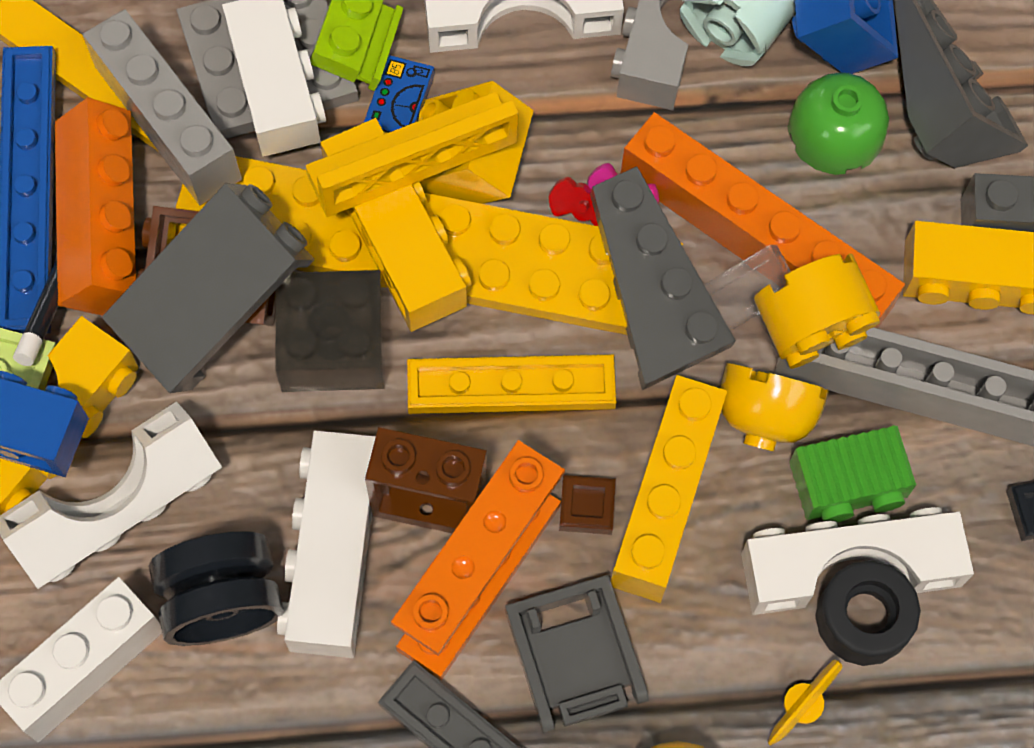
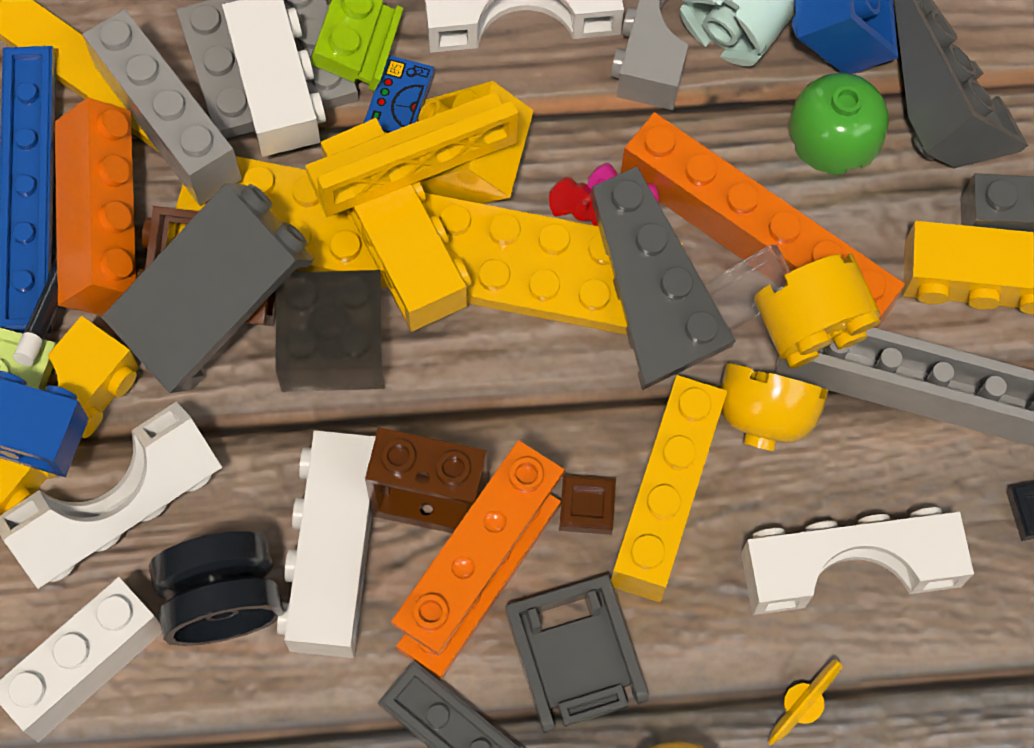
(511, 384): yellow tile -> none
(853, 474): bright green brick -> none
(885, 585): black tyre -> none

